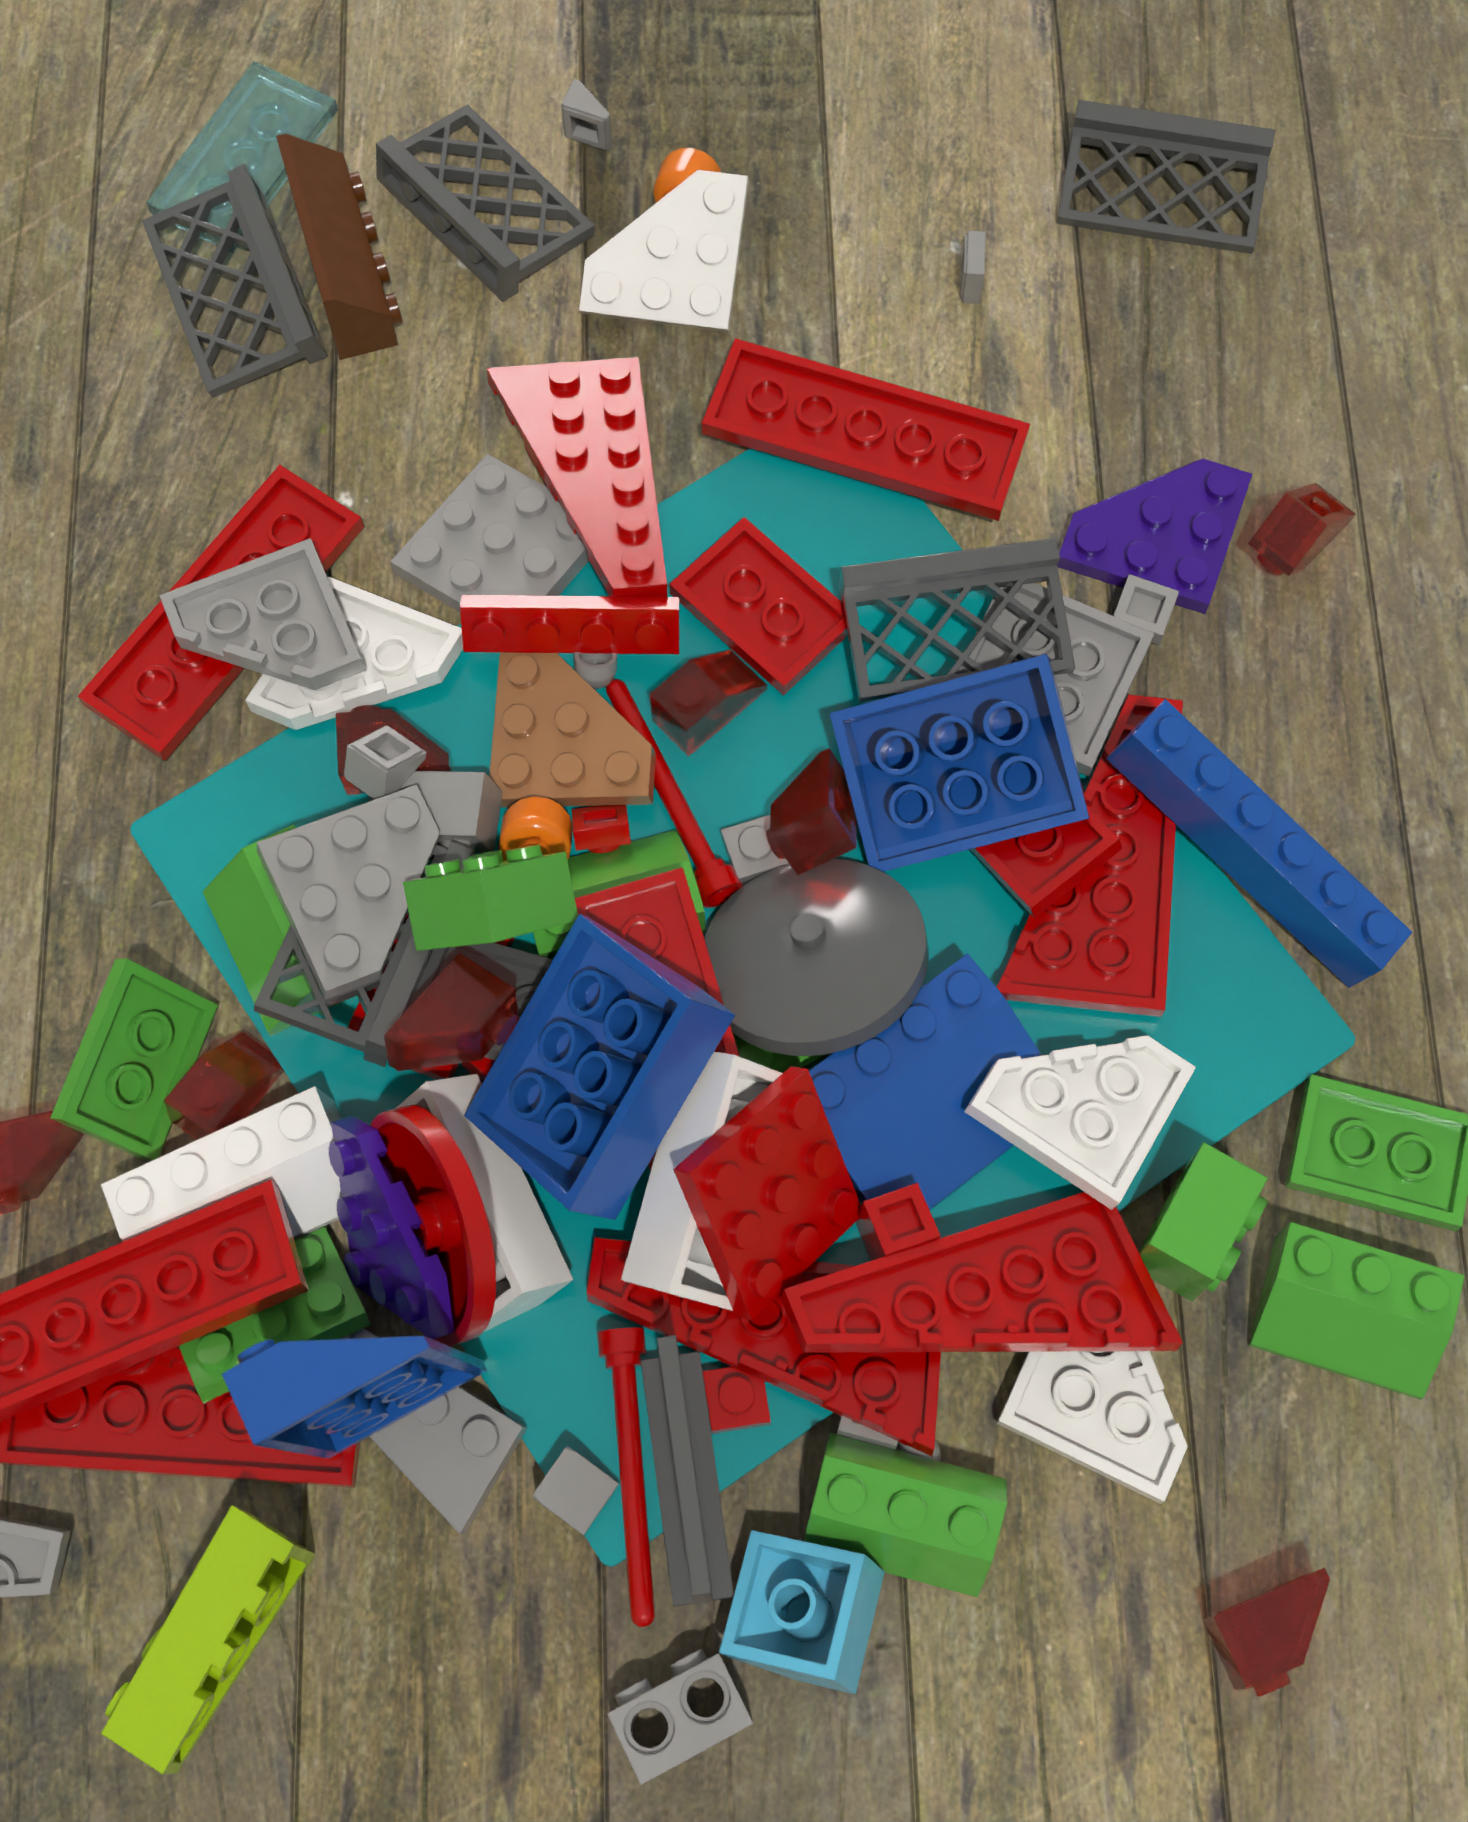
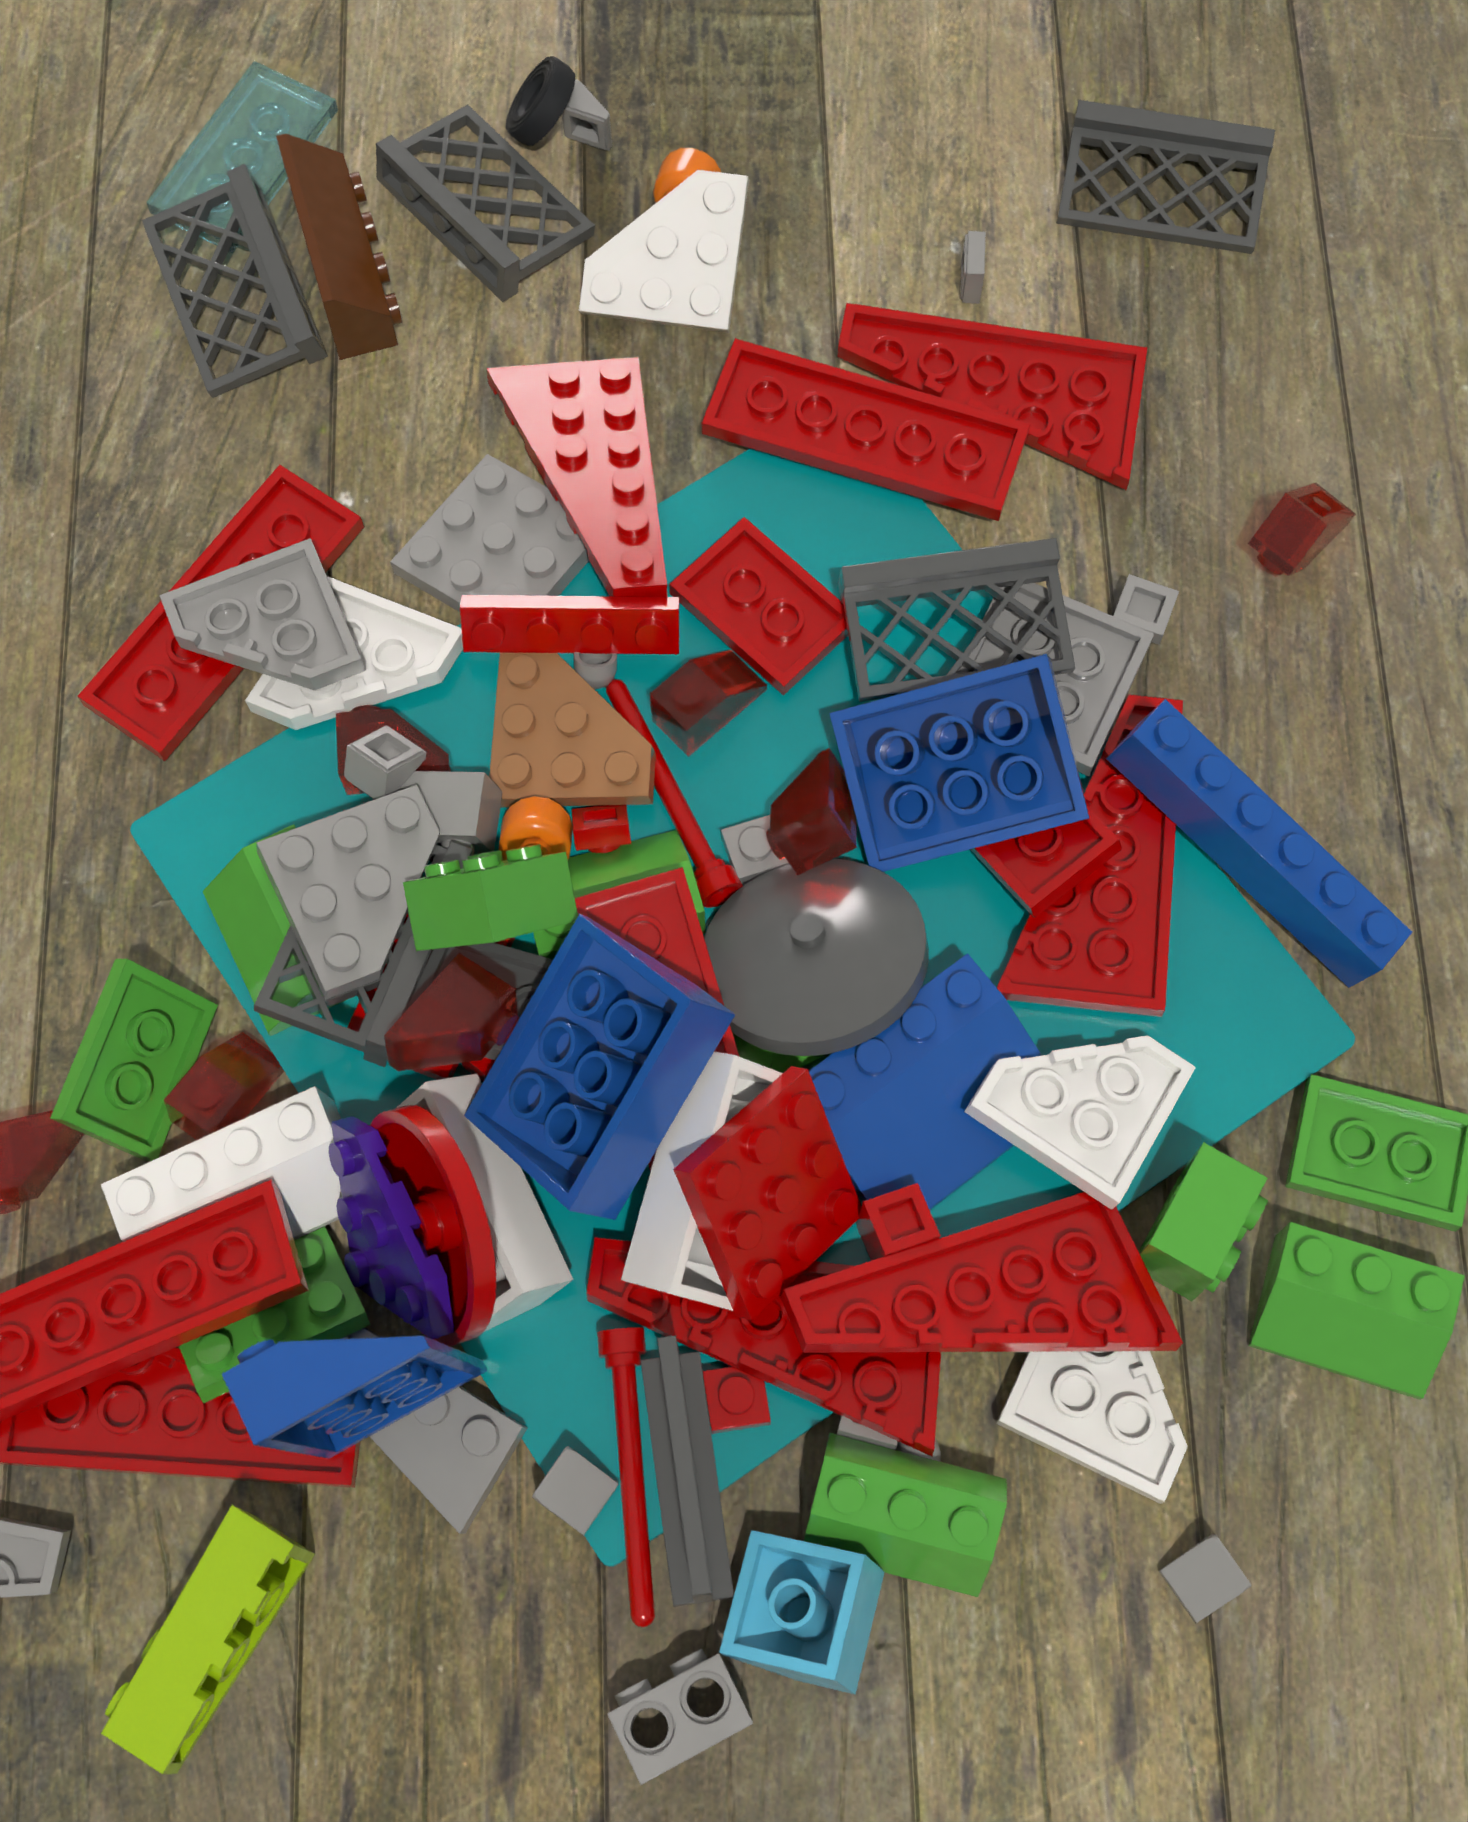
(540, 101): none -> black tyre
(1069, 388): none -> red wing
(1162, 532): dark purple plate -> none
(1205, 1578): none -> light grey slope
(1269, 1632): clear red slope -> none

